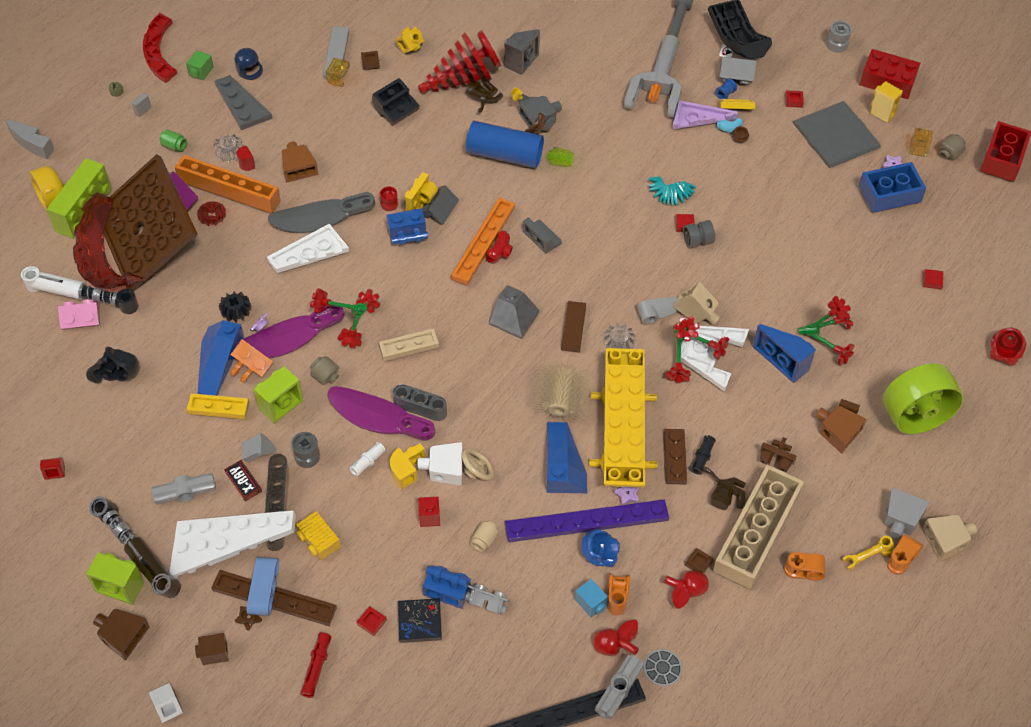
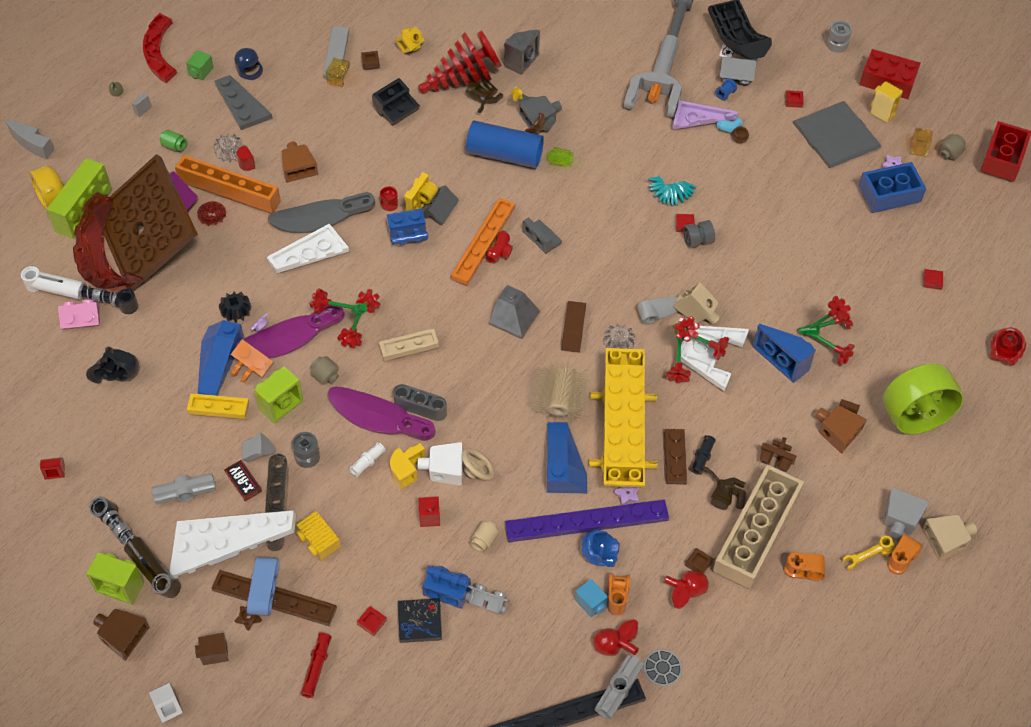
(737, 103): yellow tile -> none

